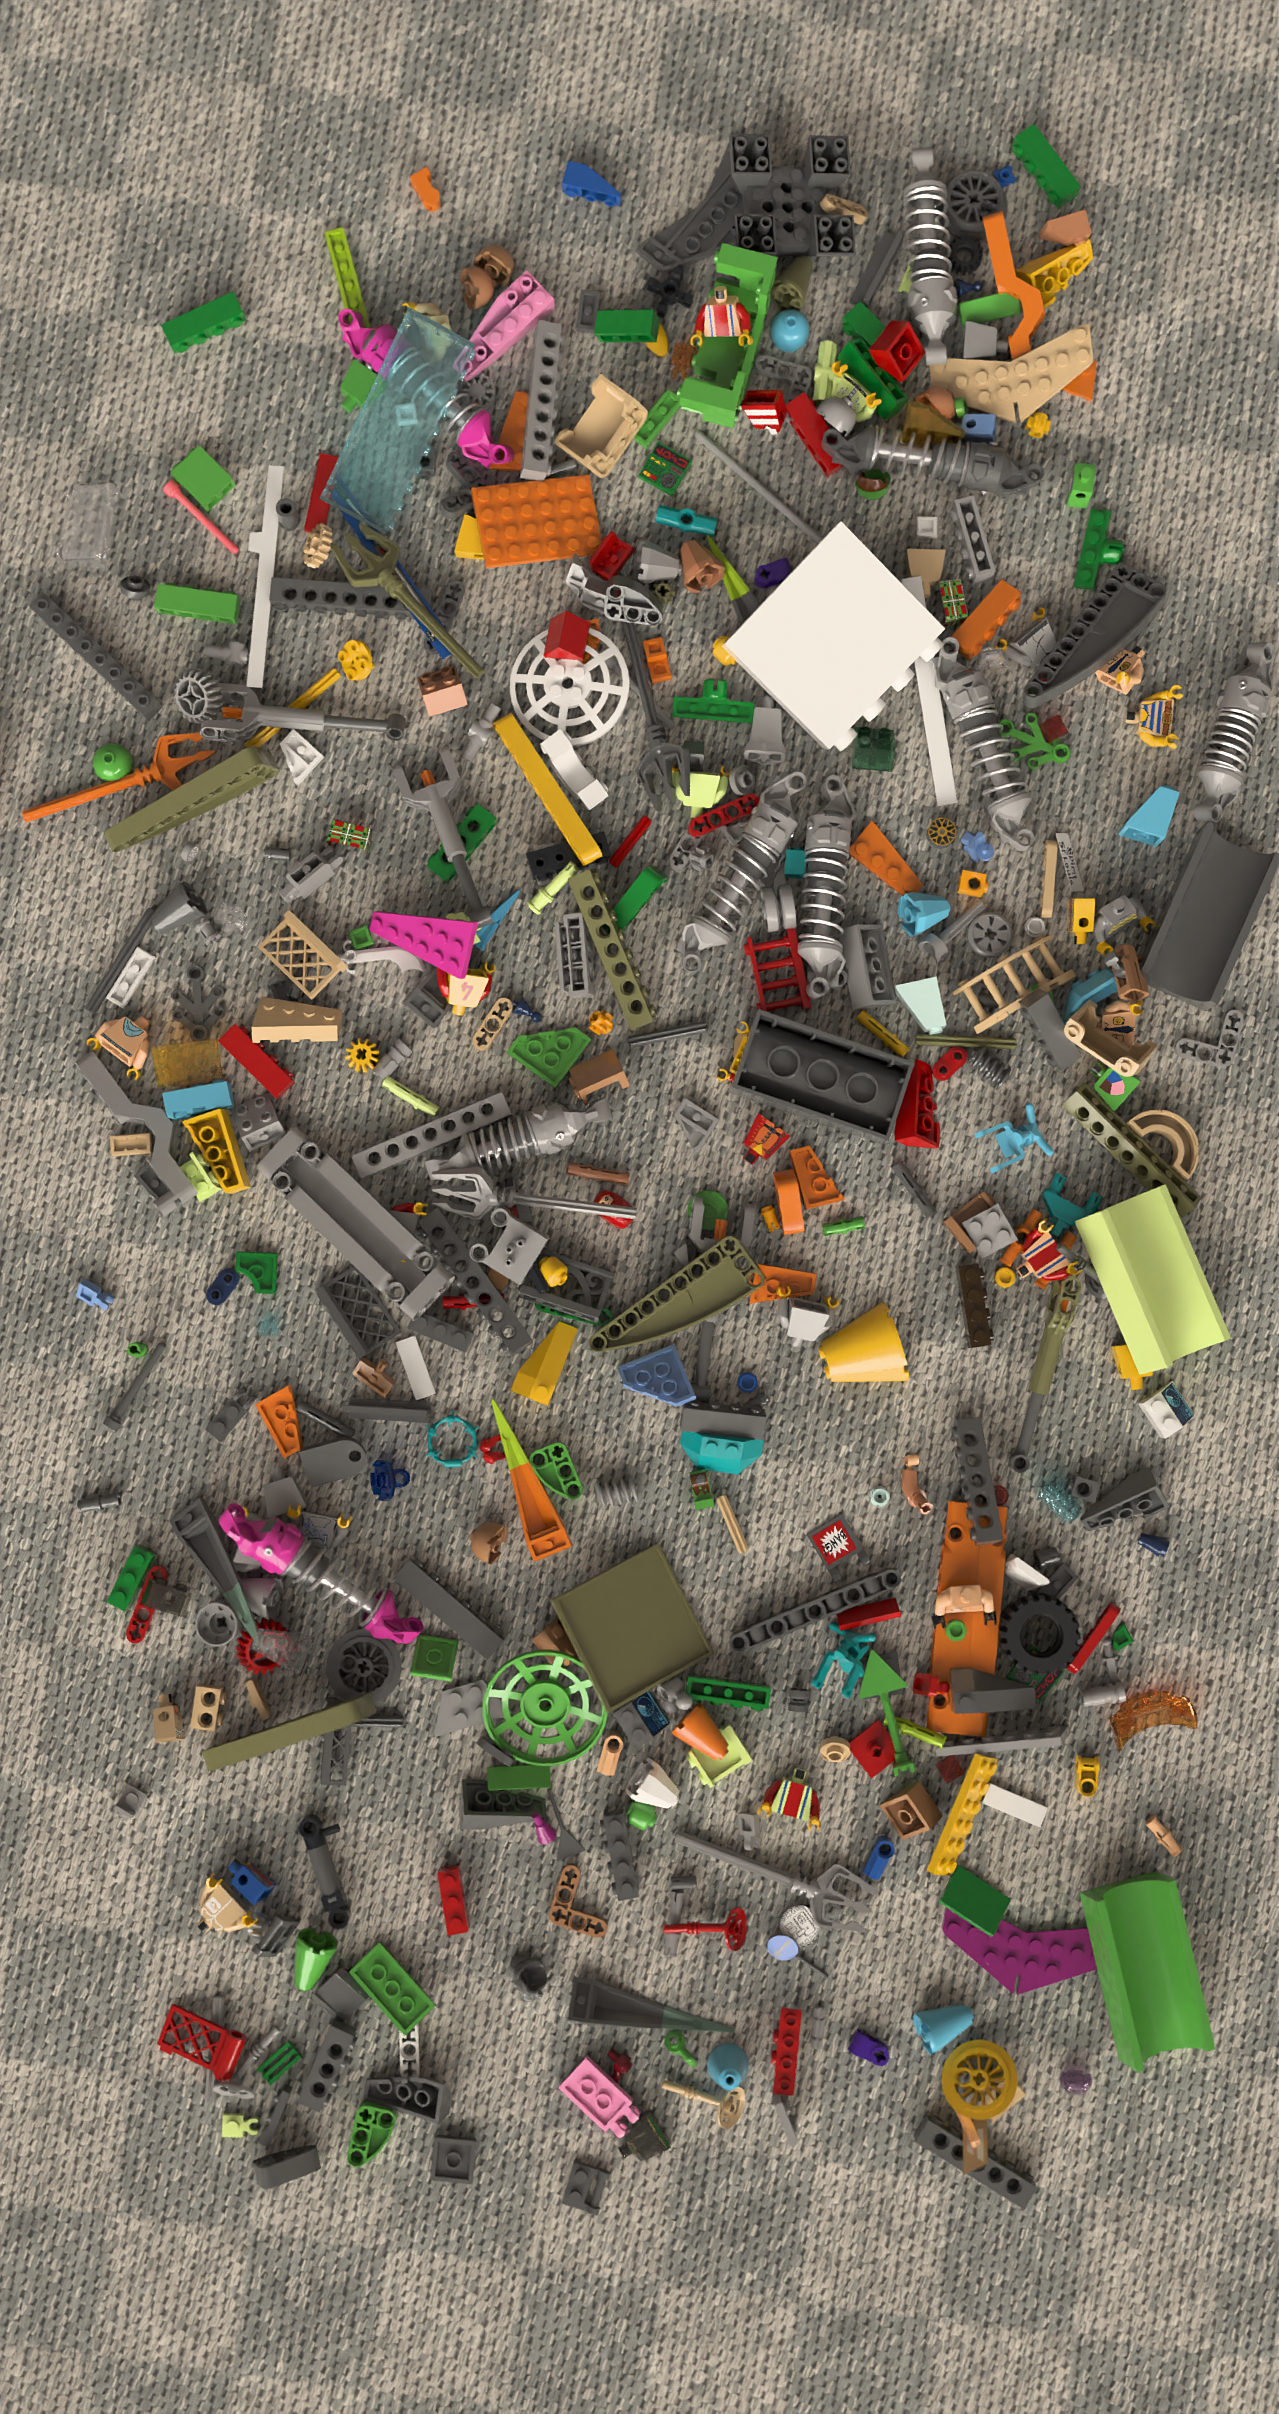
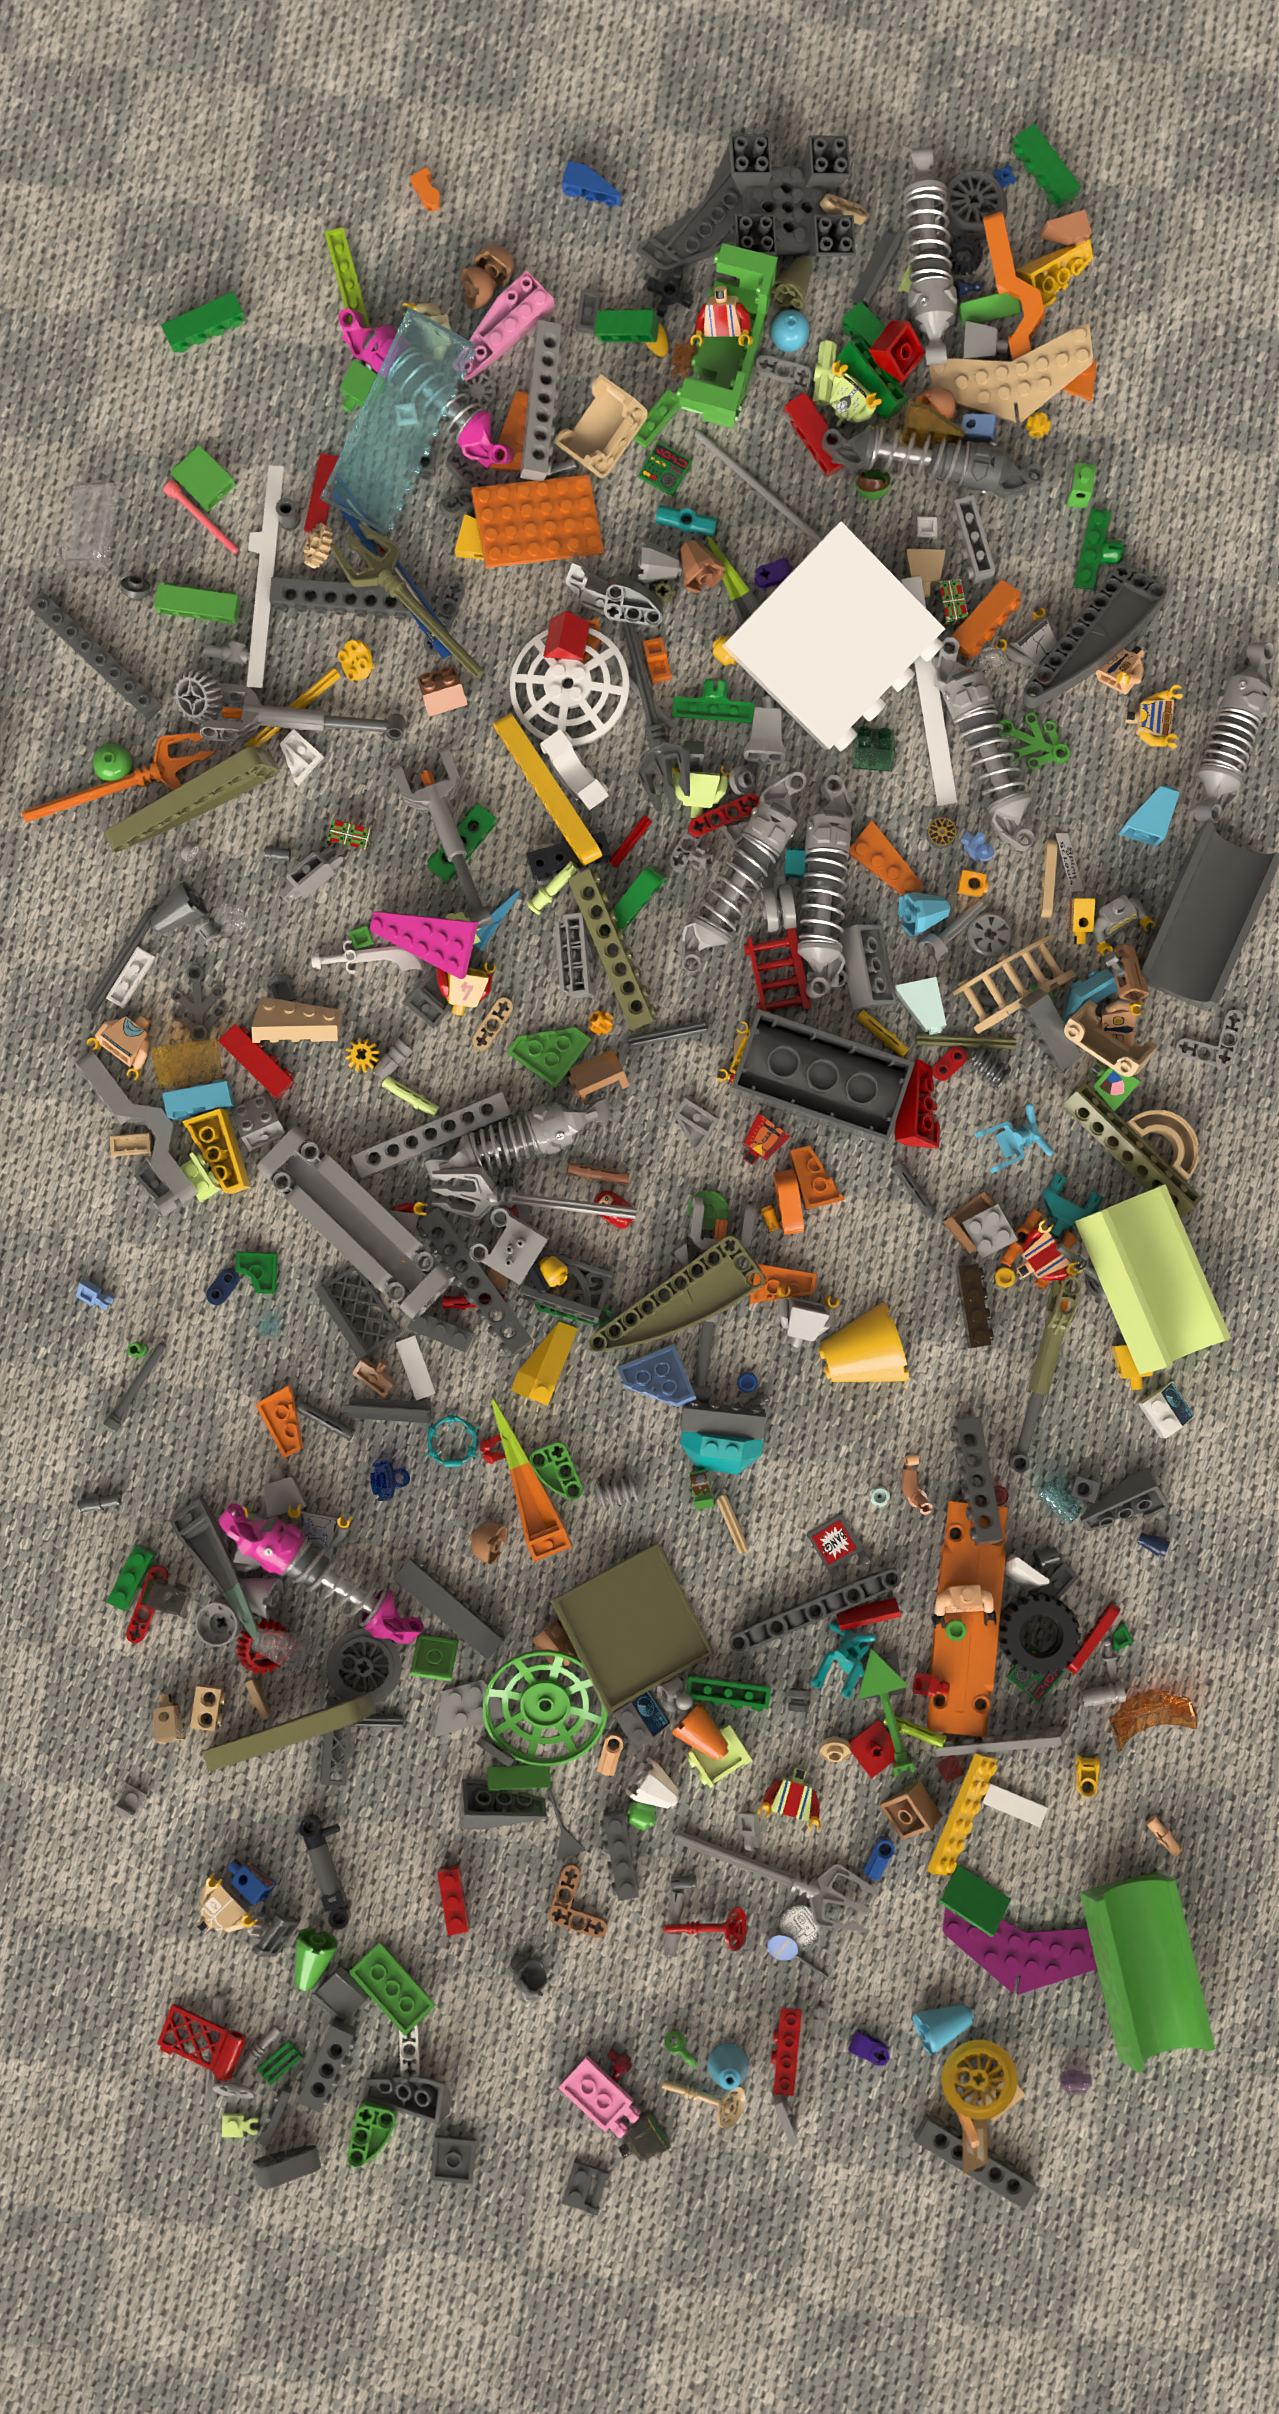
(229, 1416): dark grey hinge -> none
(294, 991): dark grey pin -> none
(309, 939): tan fence -> none
(331, 1460): dark grey tile -> none
(480, 732): light grey pin -> none
(523, 1009): dark blue piece -> none
(544, 1831): magenta cone -> none
(607, 2006): dark grey plate -> none
(610, 556): red bracket -> none
(765, 409): red torso -> none
(838, 413): light grey cylinder -> none
(843, 1226): bright green pin -> none
(961, 407): bright green tile -> none
(983, 1692): dark grey wedge -> none
(1034, 927): white plate -> none
(1053, 728): clear red plate -> none

